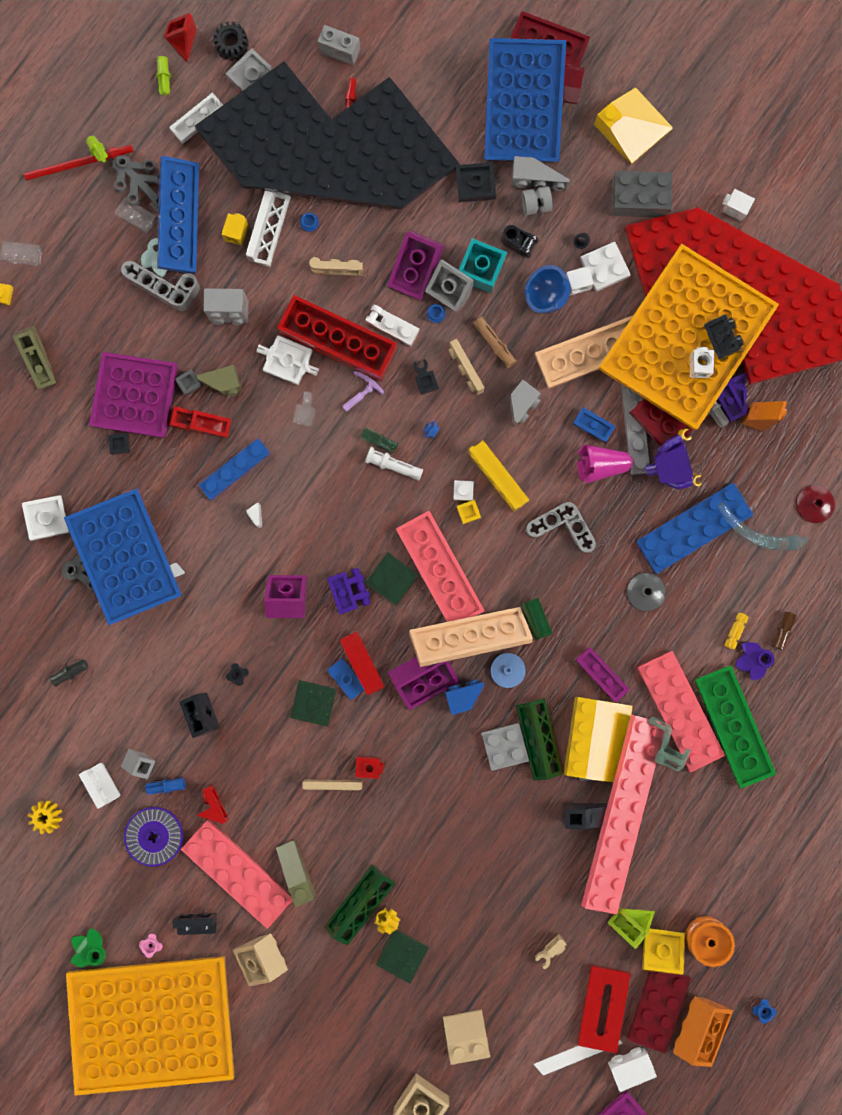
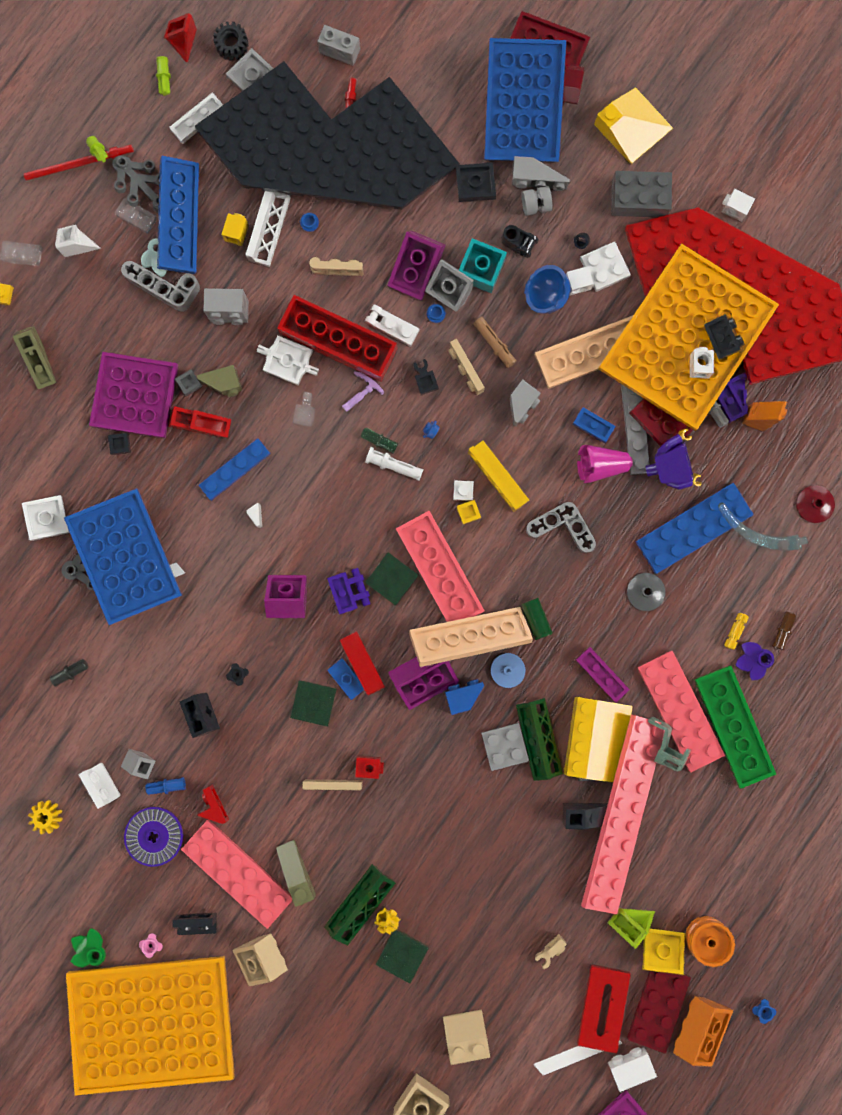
(73, 241): none -> white slope

